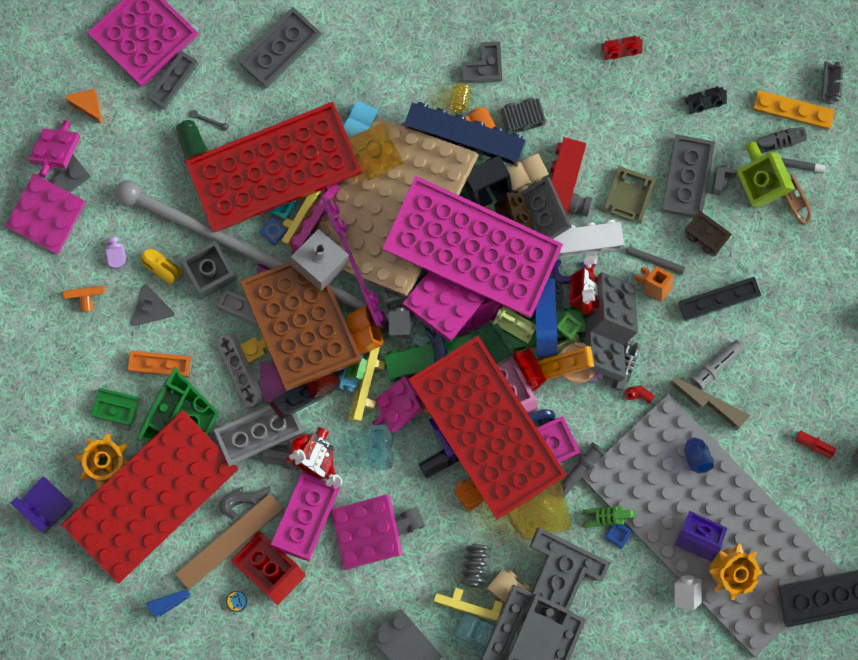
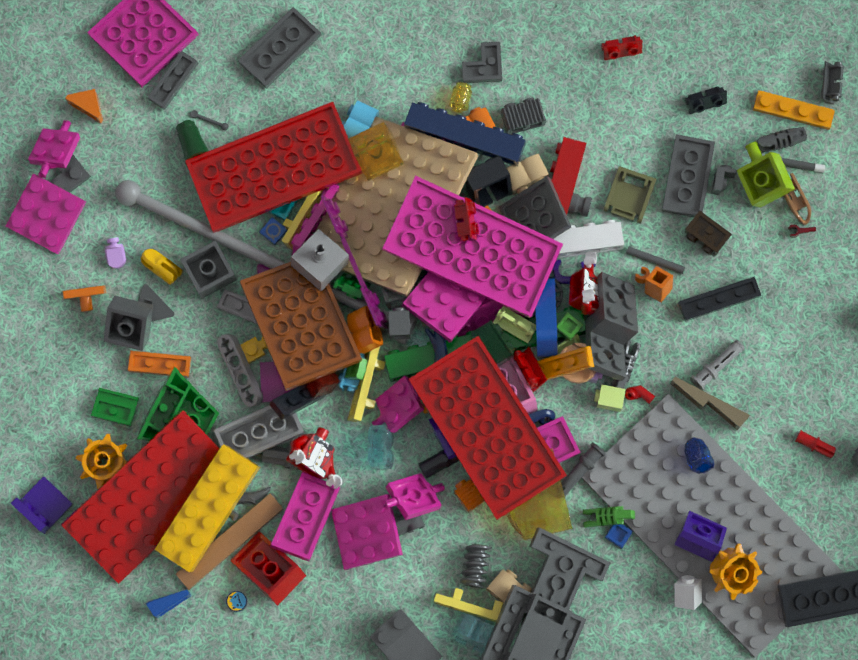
(128, 323): none -> dark grey brick
(207, 508): none -> yellow brick
(350, 286): none -> green plate
(413, 496): none -> dark pink plate
(466, 211): none -> red hinge
(514, 208): dark brown bracket -> none
(610, 398): none -> yellowish green brick
(800, 230): none -> dark red hand

